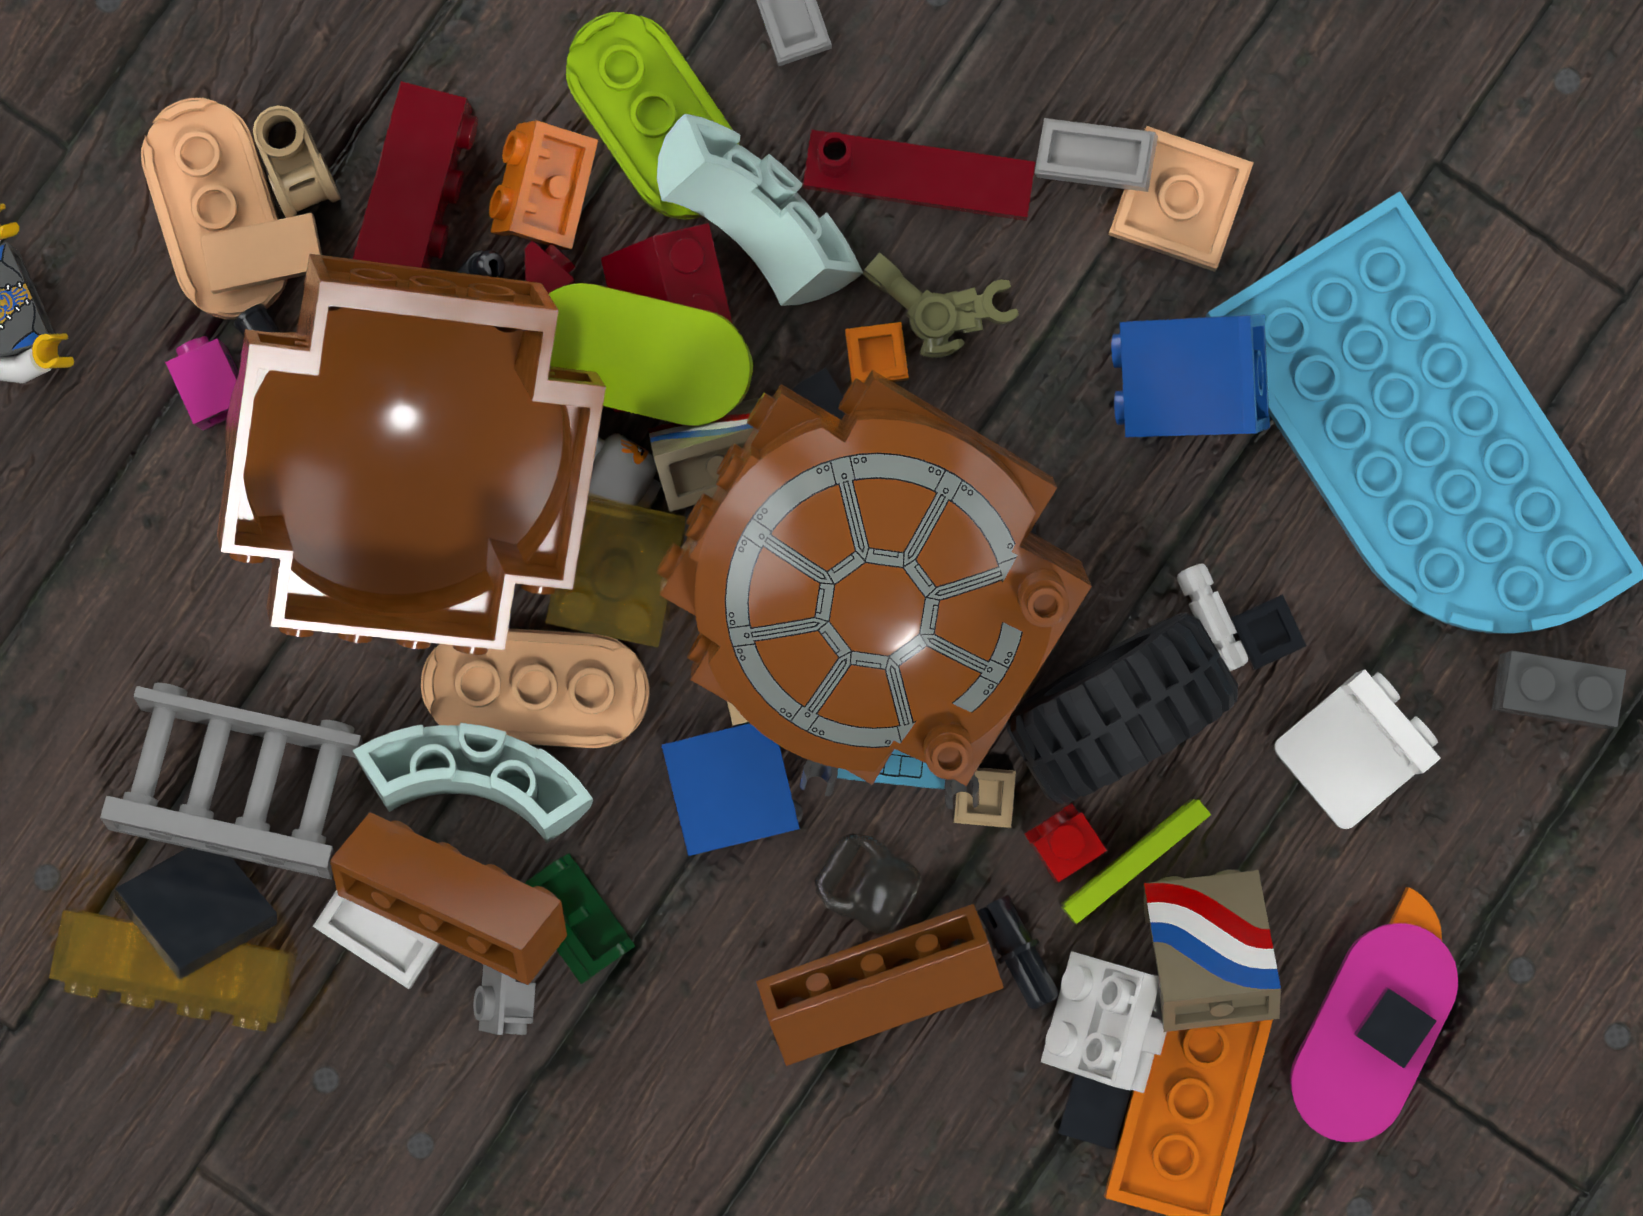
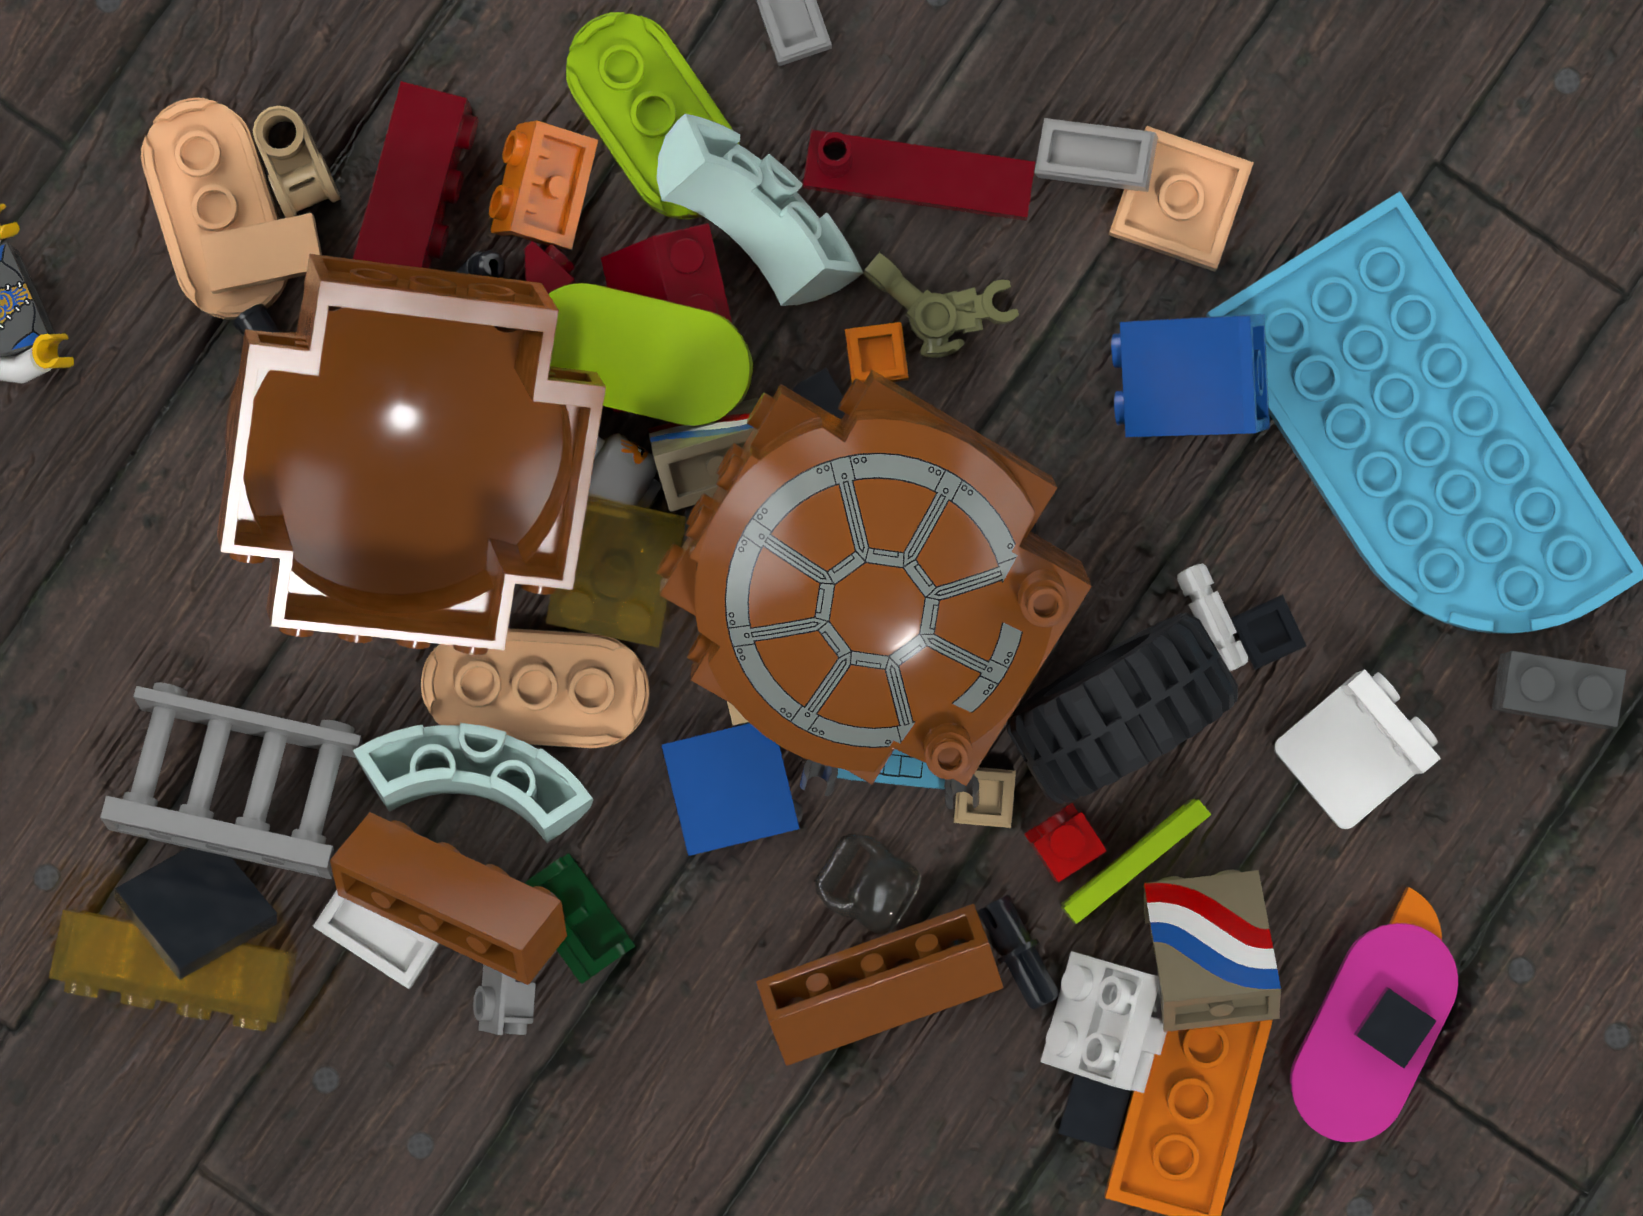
(204, 379): dark pink brick -> none

